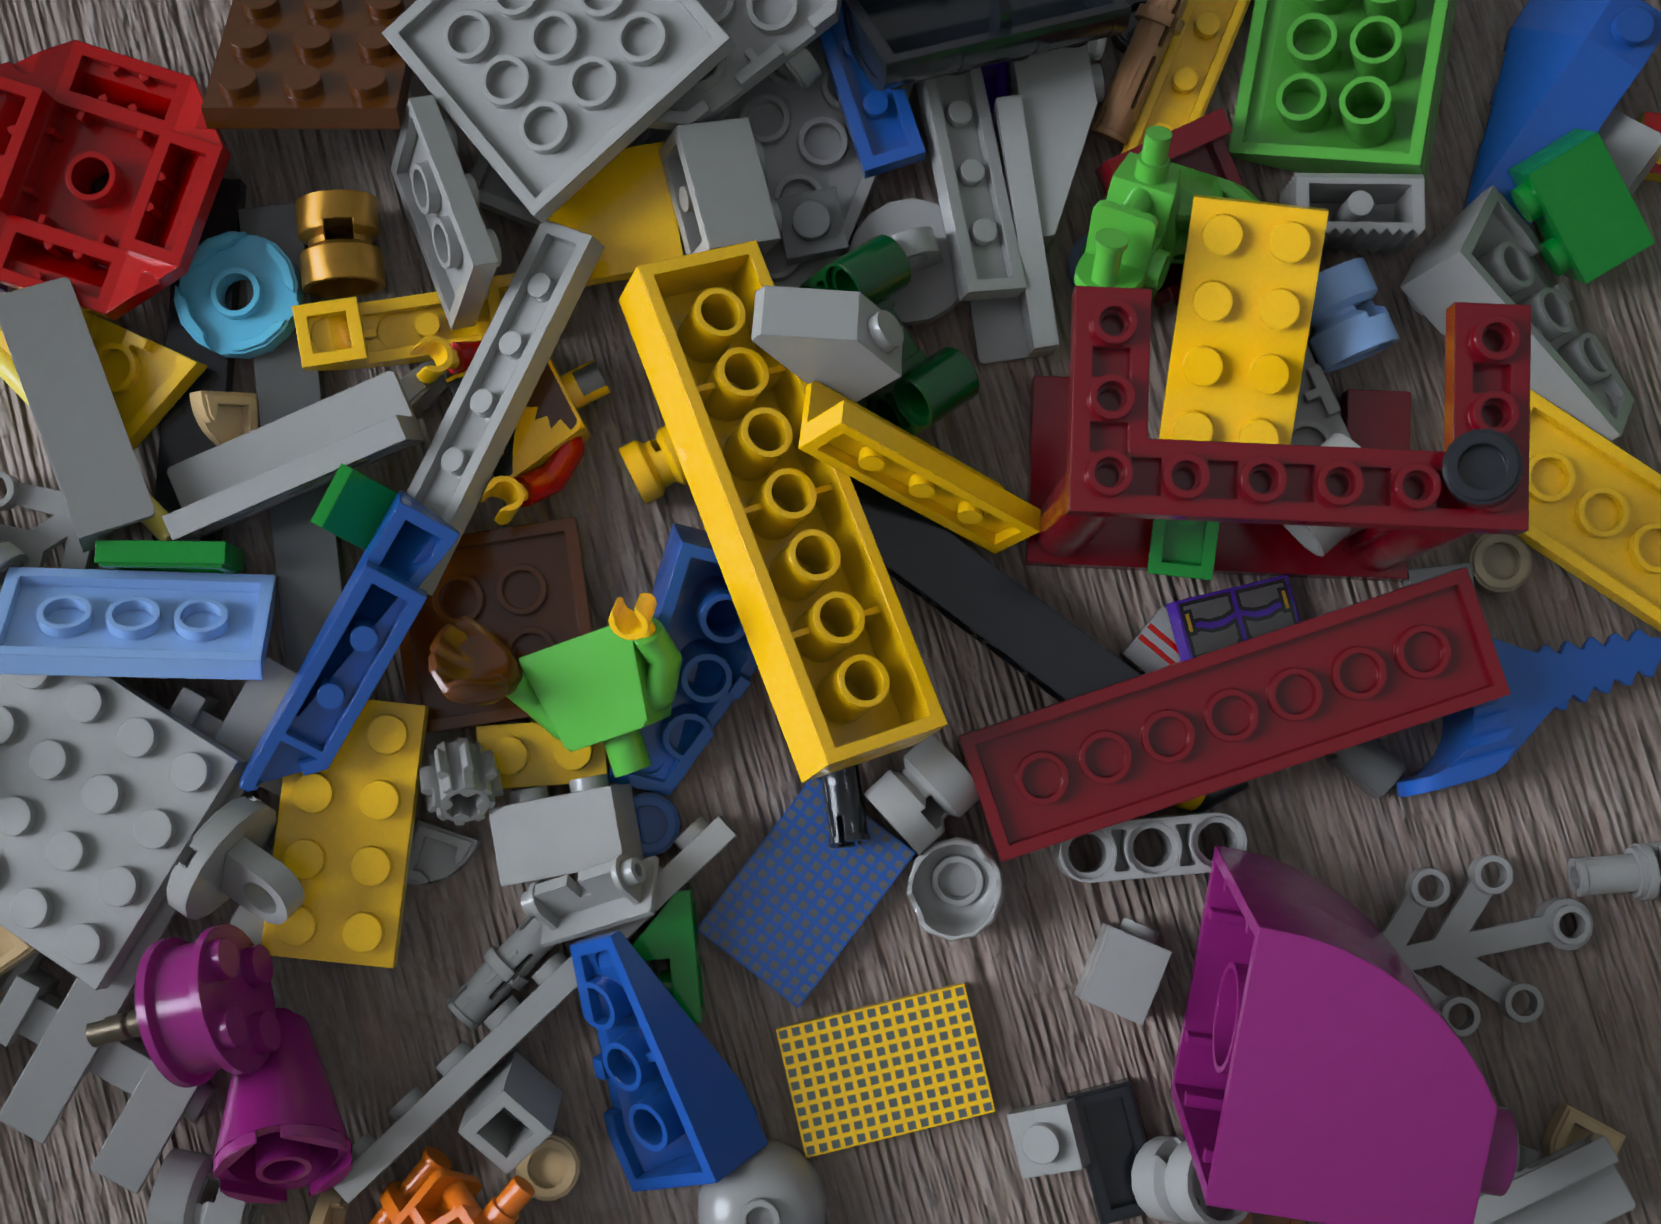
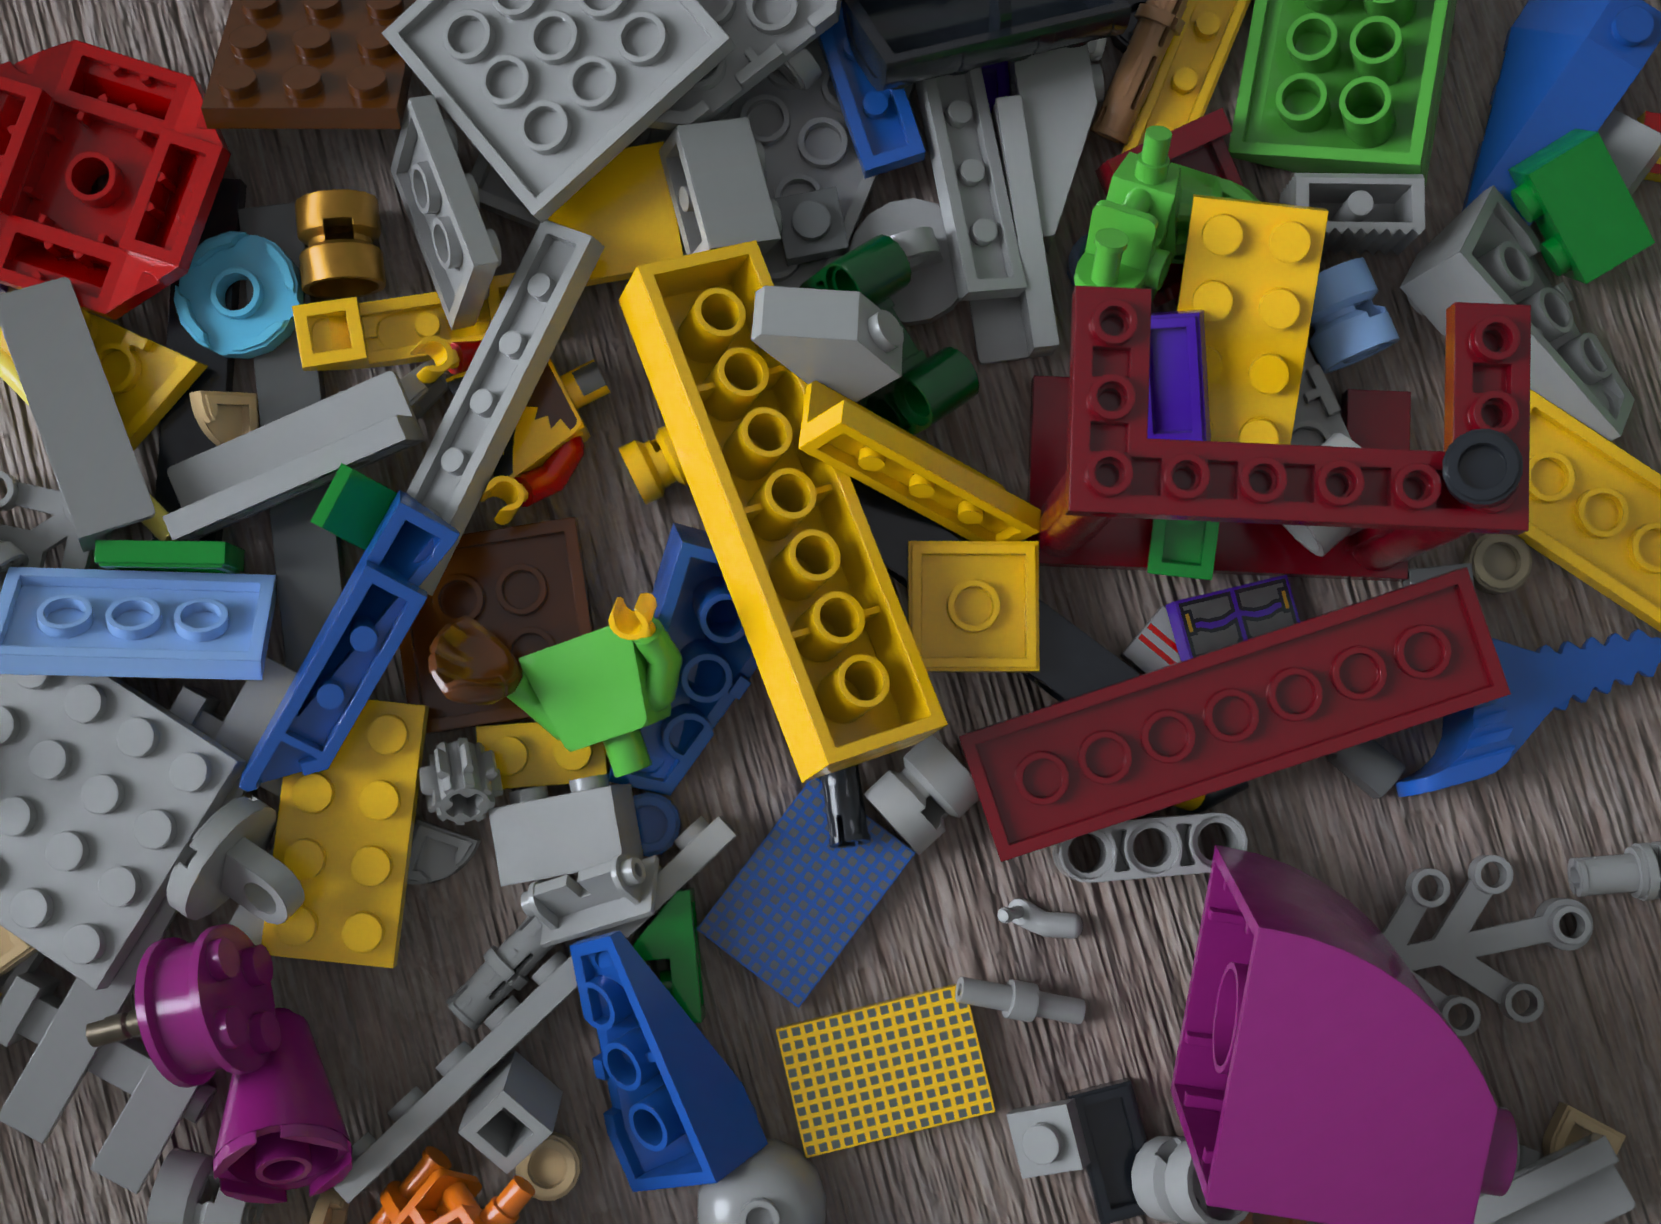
(956, 888): light grey hair -> none
(975, 605): none -> yellow tile
(1020, 1000): none -> light grey bar
(1041, 922): none -> light grey piece
(1124, 970): light grey brick -> none
(1178, 377): none -> dark purple tile

